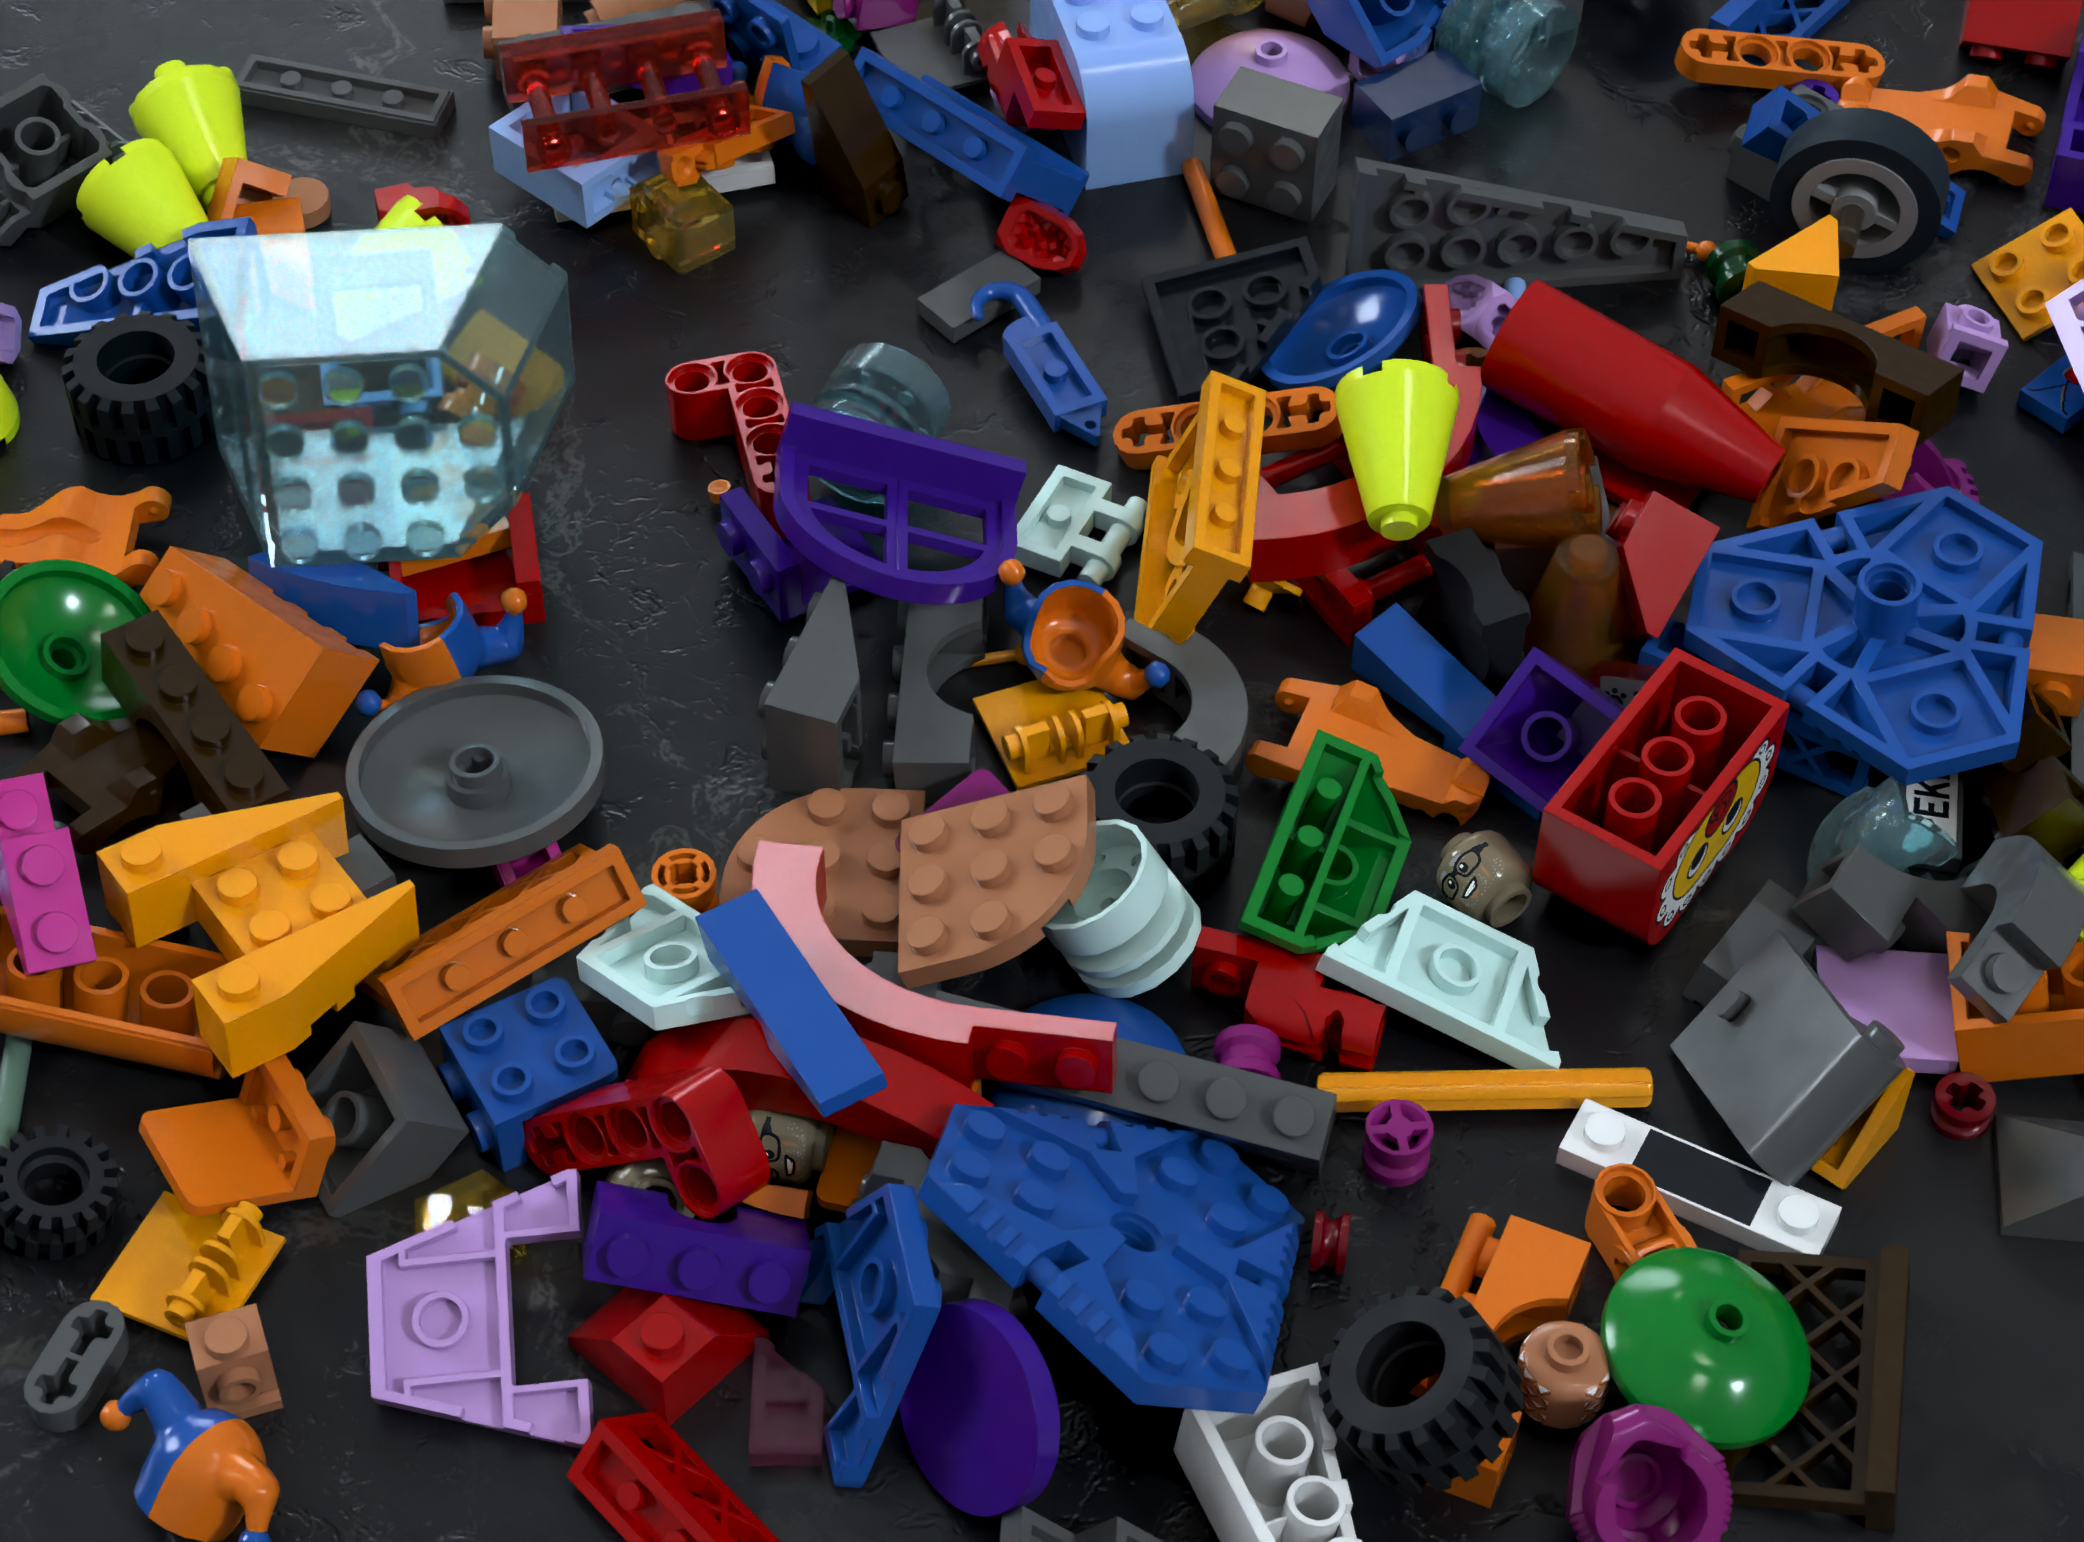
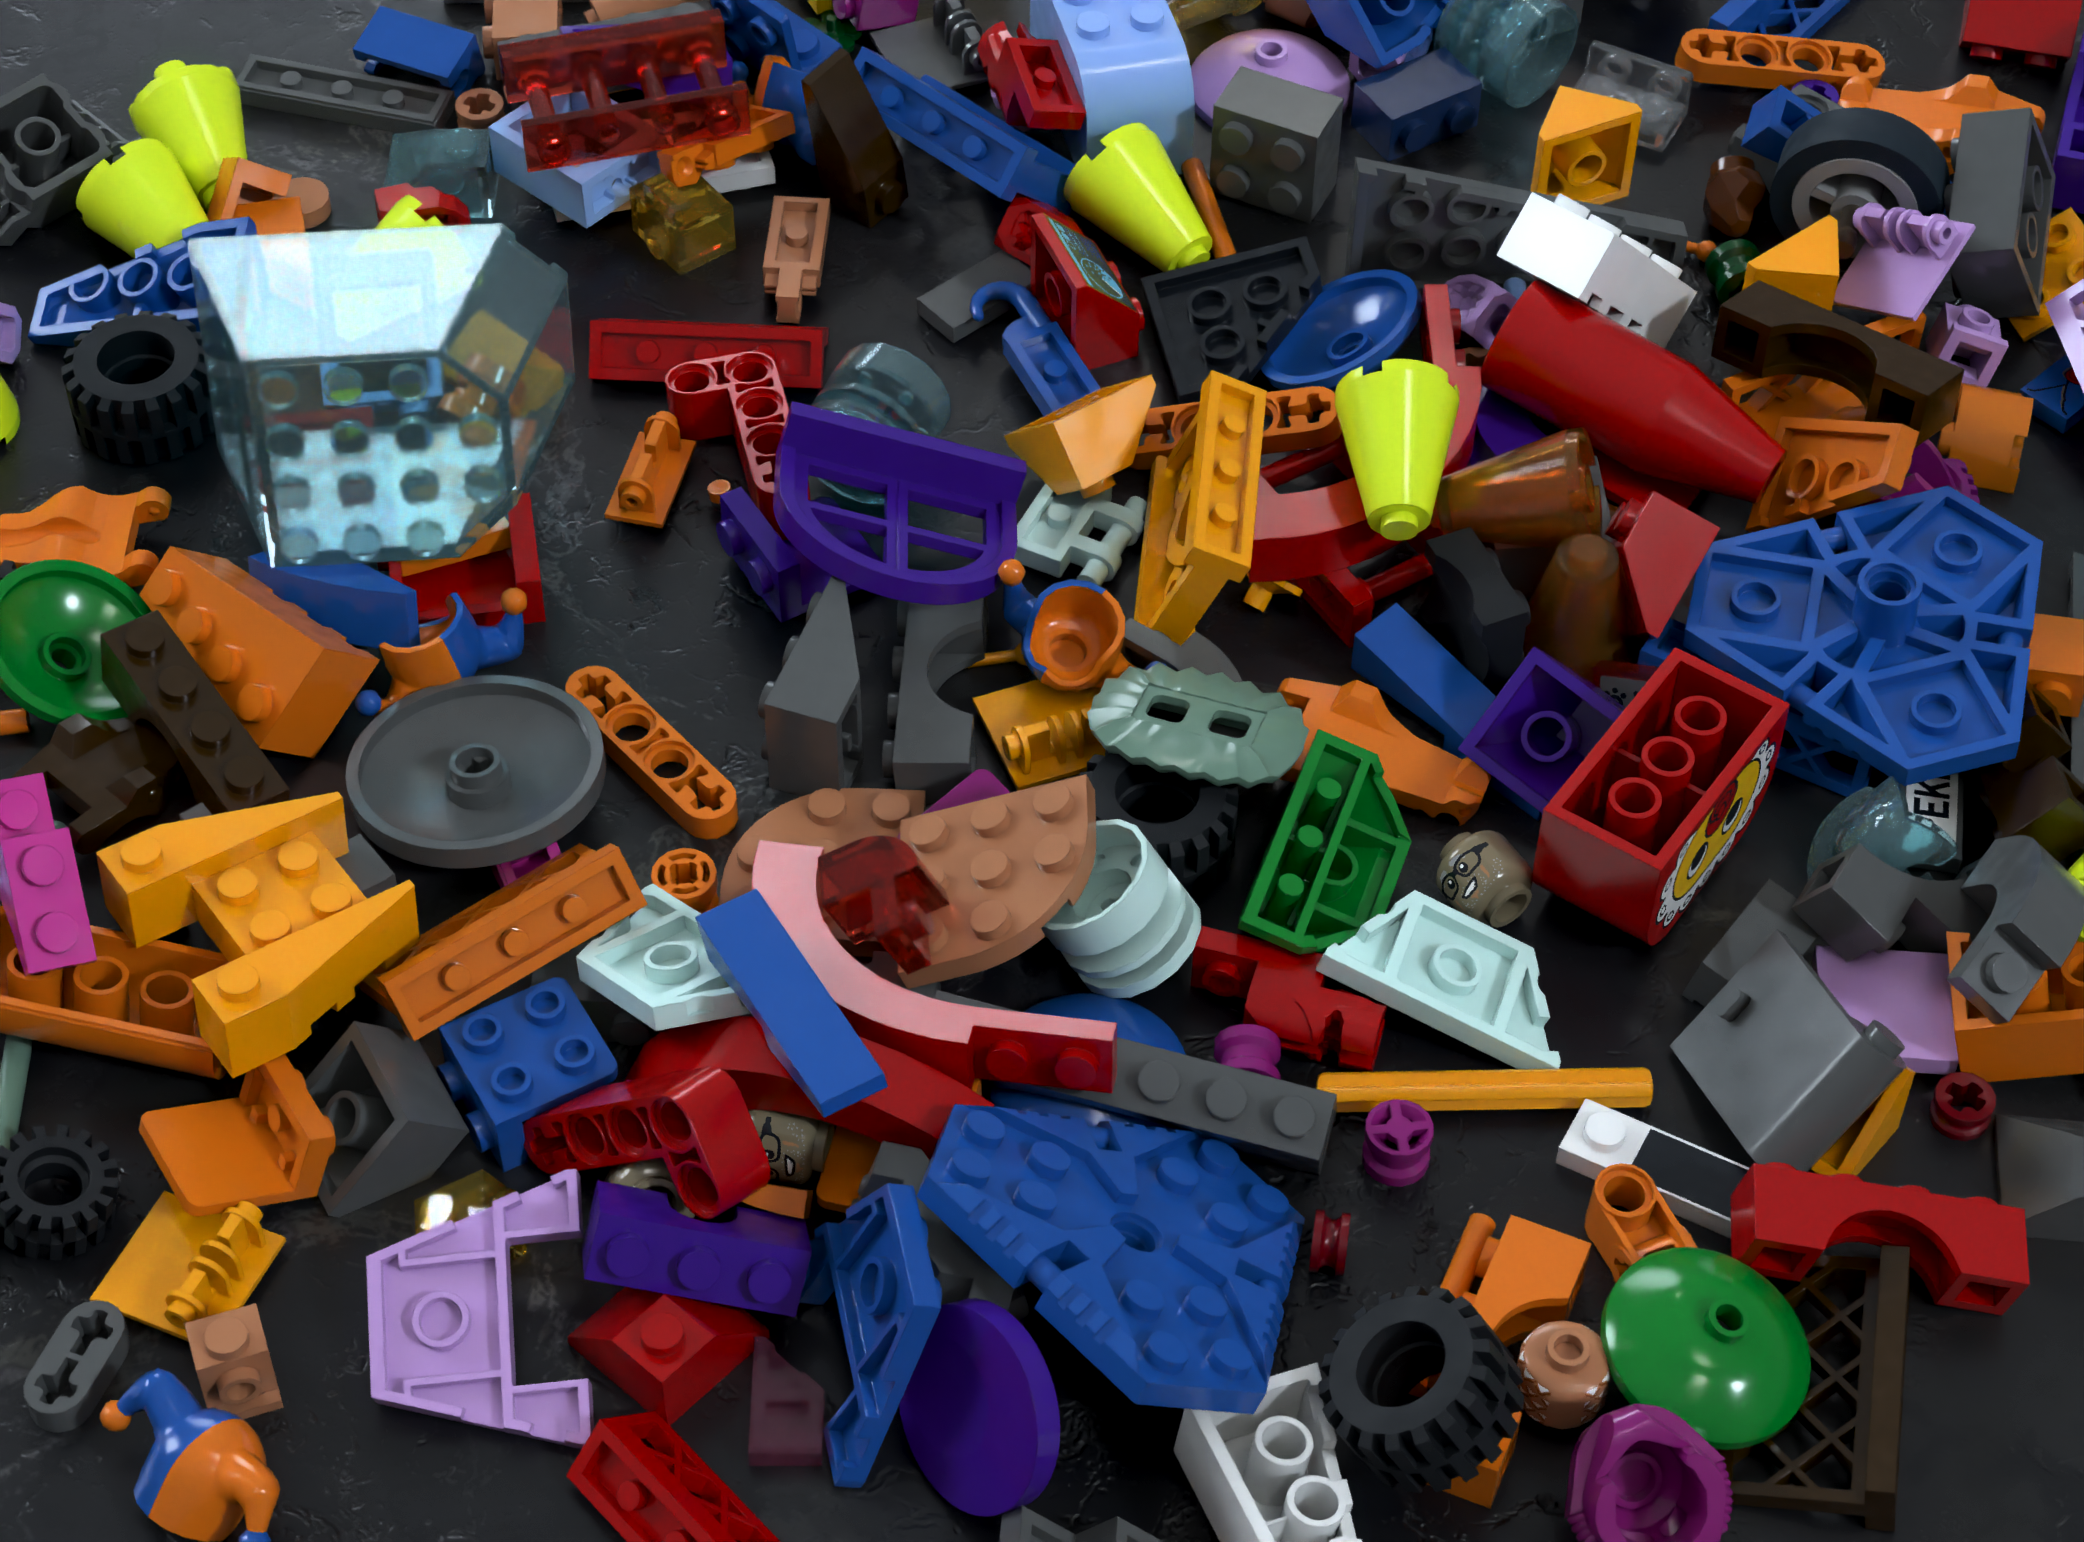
(420, 48): none -> blue hinge
(448, 160): none -> clear light blue slope
(479, 108): none -> nougat bush
(652, 347): none -> red fence
(652, 473): none -> orange hinge
(657, 747): none -> orange beam
(795, 252): none -> nougat hinge
(882, 892): none -> clear red brick
(1083, 293): none -> red slope
(1087, 438): none -> light orange slope
(1139, 199): none -> neon yellow cone
(1188, 747): none -> sand green piece
(1586, 147): none -> light orange slope
(1598, 266): none -> white wedge
(1653, 85): none -> clear bracket
(1734, 195): none -> reddish brown rock
(1900, 260): none -> lavender hinge
(1961, 1248): none -> red arch
(1988, 435): none -> orange cylinder
(2007, 193): none -> dark grey brick

